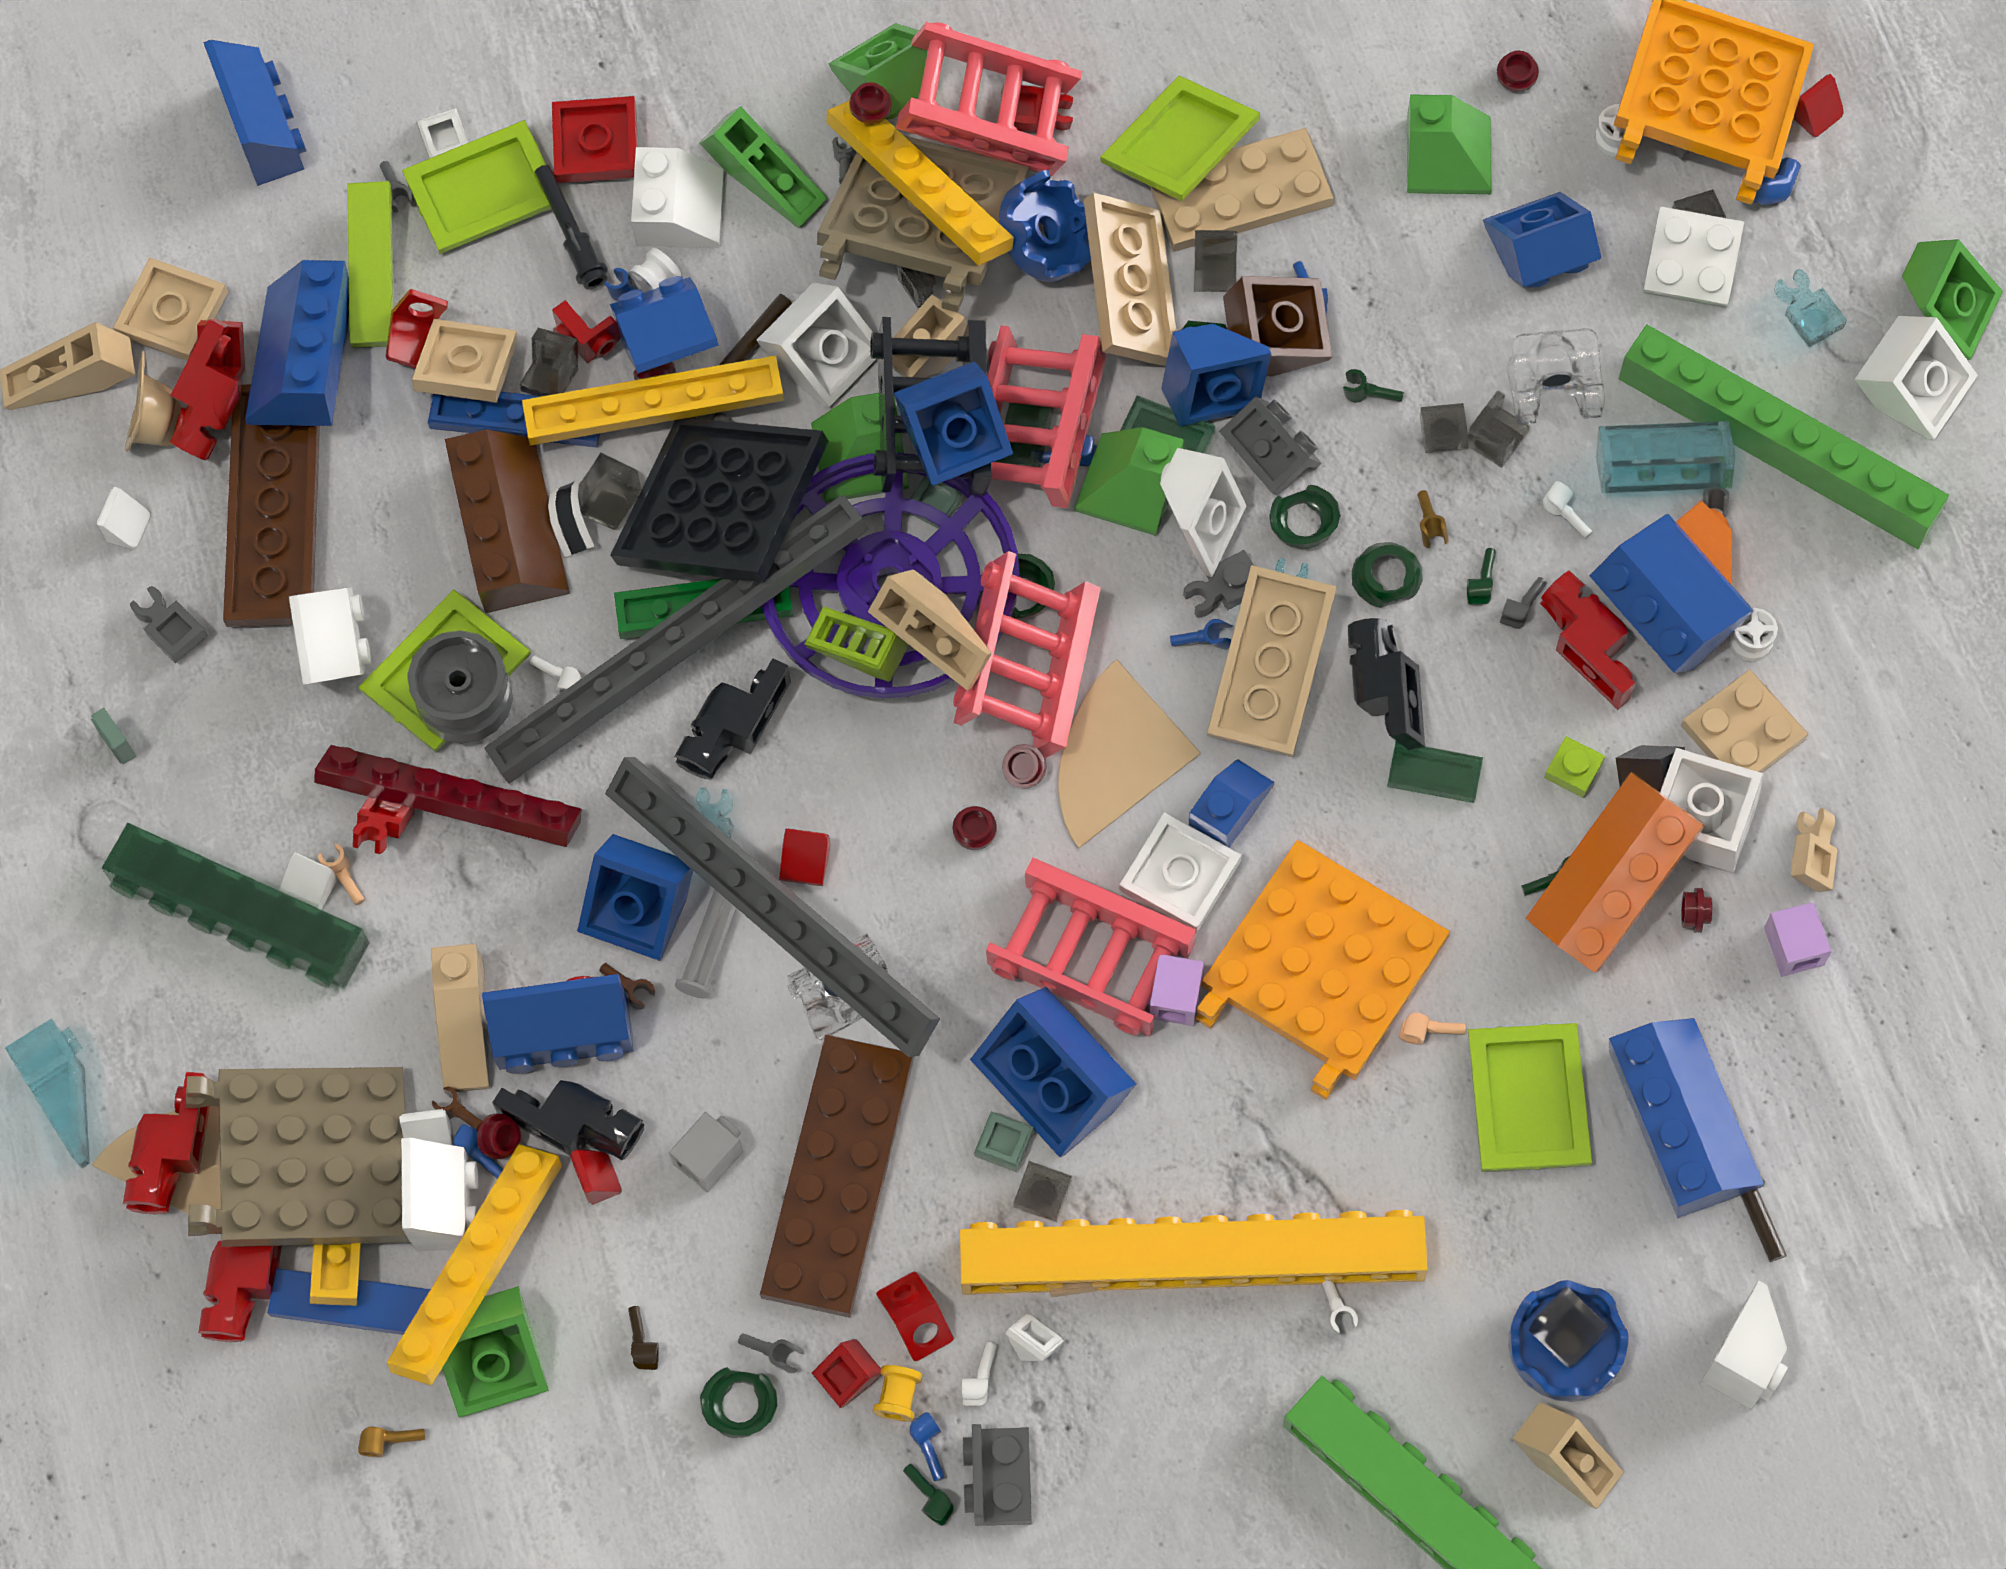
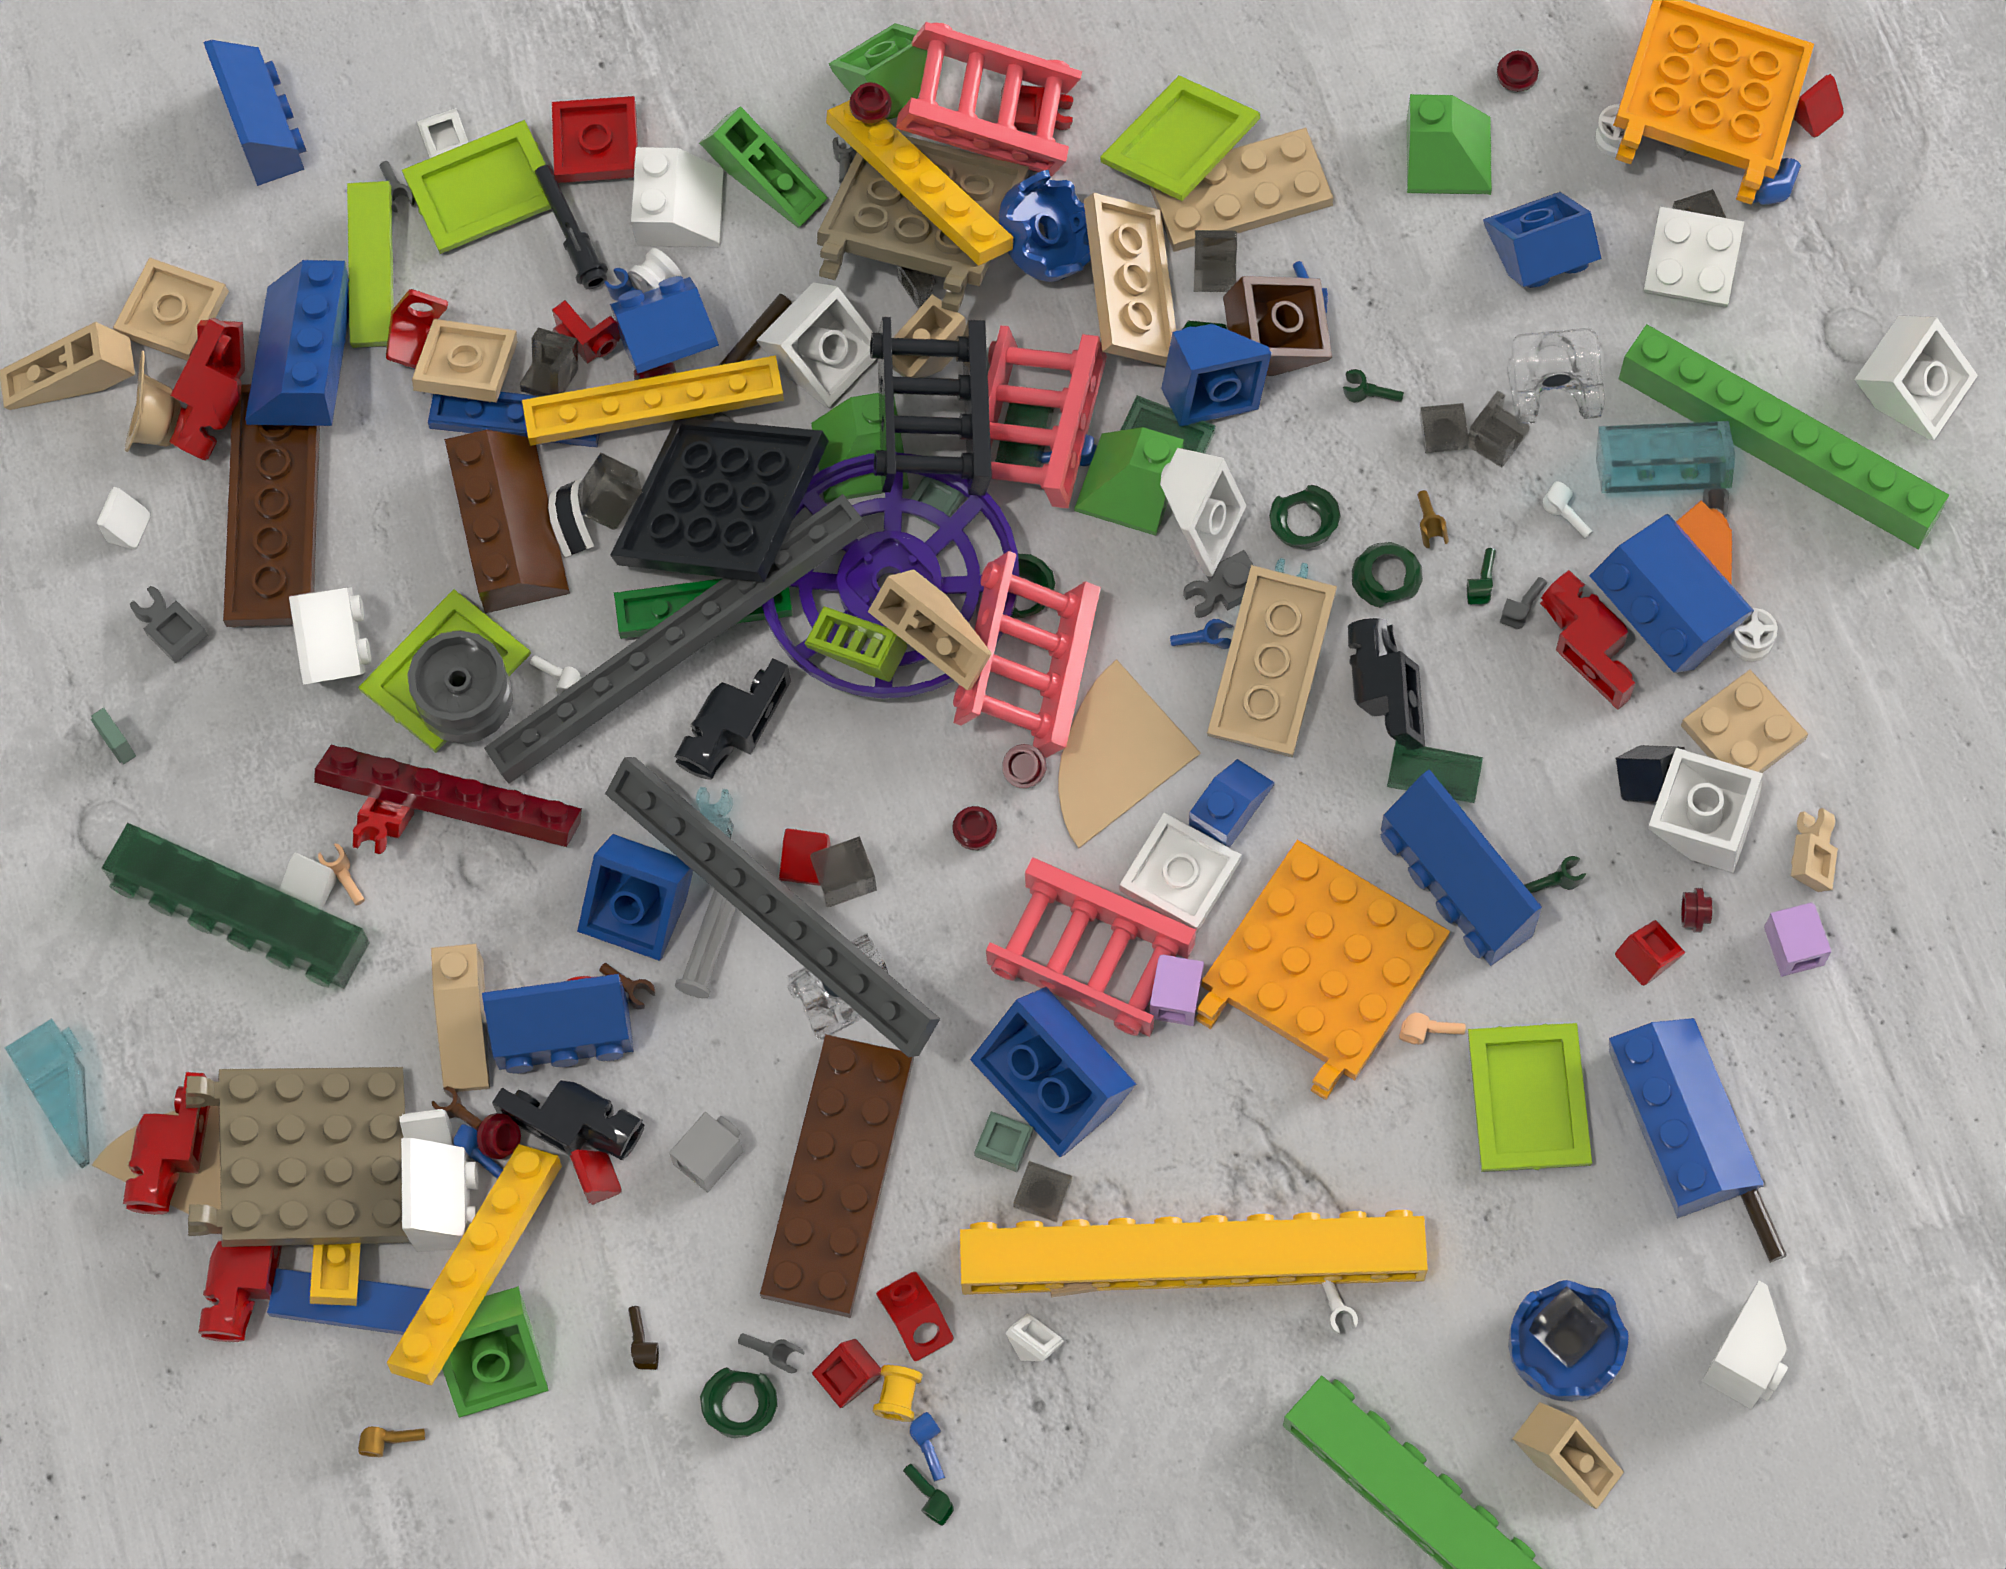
(843, 872): none -> clear smoke panel
(953, 423): blue slope -> none
(976, 1390): white hand -> none
(1000, 1476): dark grey bracket -> none
(1270, 444): dark grey bracket -> none
(1460, 870): none -> blue slope
(1574, 767): lime plate -> none
(1614, 872): orange slope -> none
(1649, 952): none -> red slope
(1810, 313): clear light blue plate -> none
(1954, 289): bright green slope -> none

